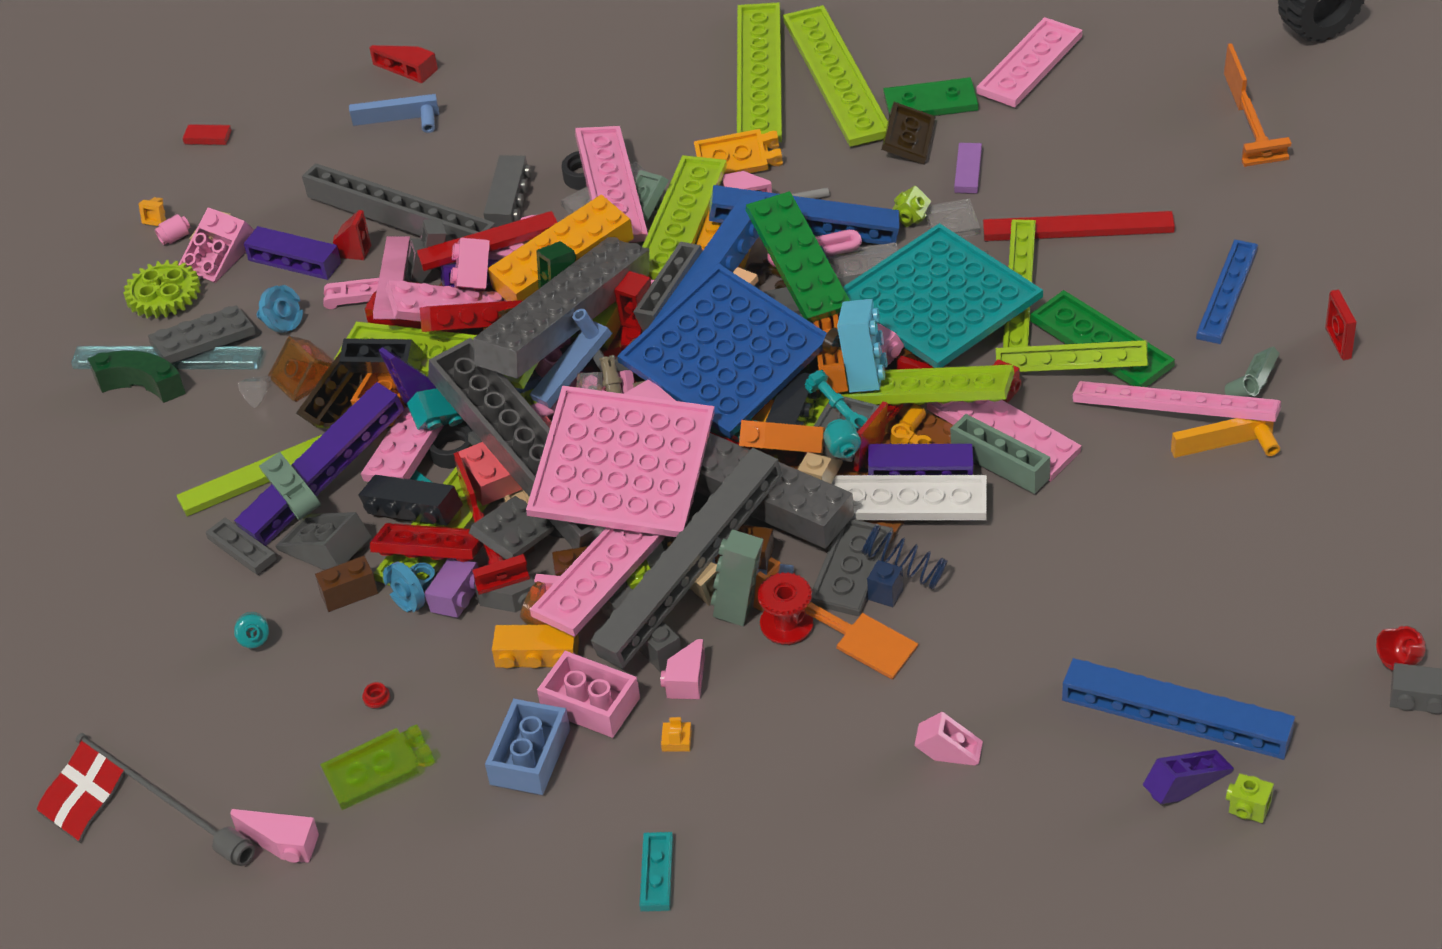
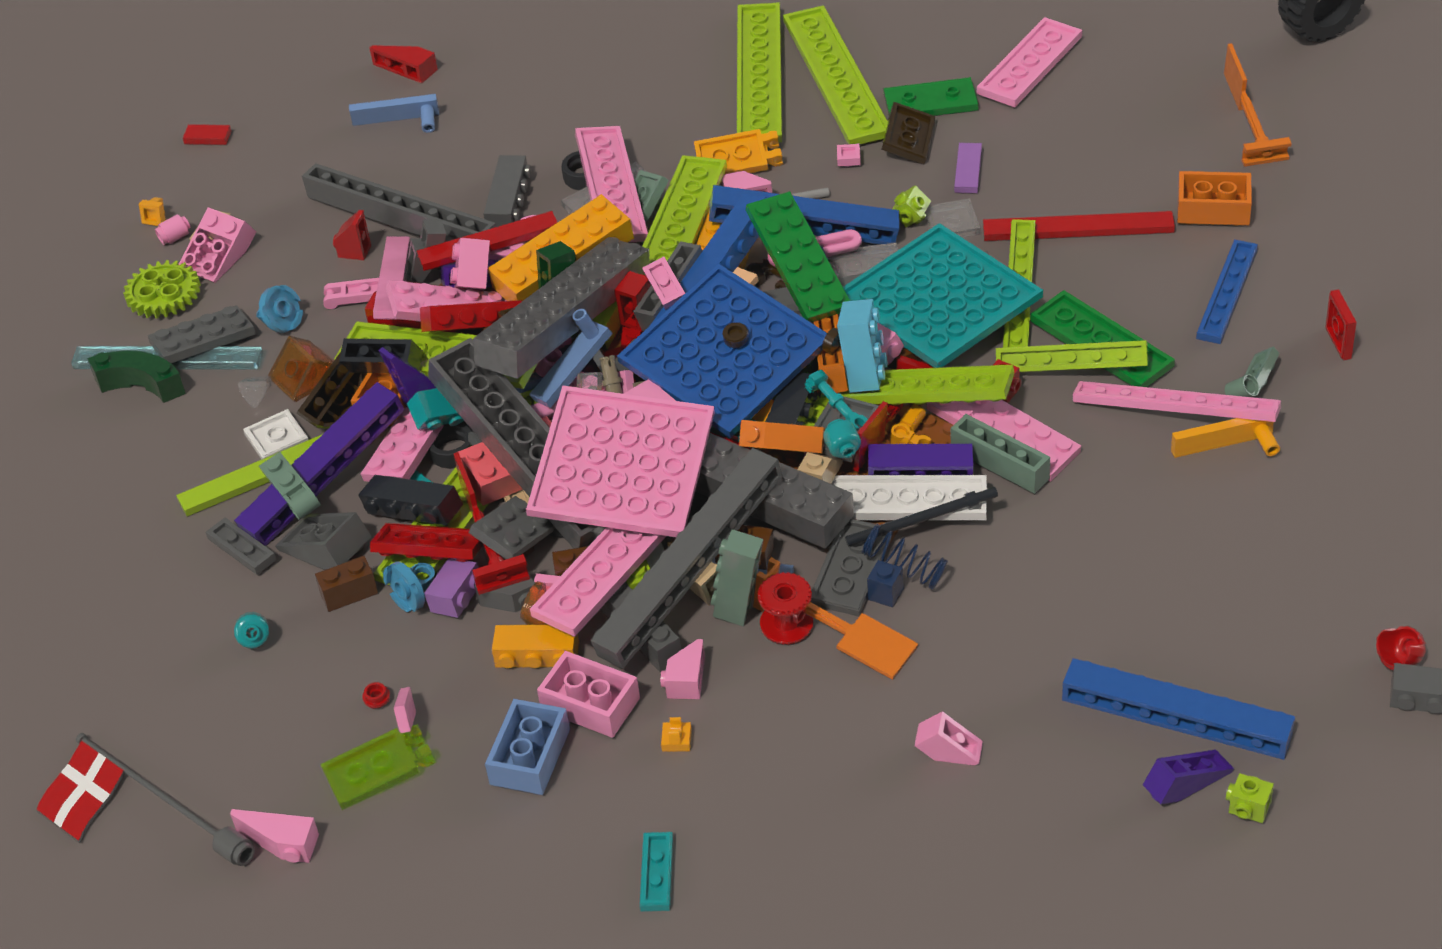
(275, 434): none -> white tile
(292, 252): dark purple brick -> none
(405, 710): none -> bright pink tile
(664, 282): none -> bright pink plate
(735, 335): none -> dark brown tile
(848, 154): none -> bright pink plate
(969, 500): none -> black bar
(1214, 198): none -> orange brick

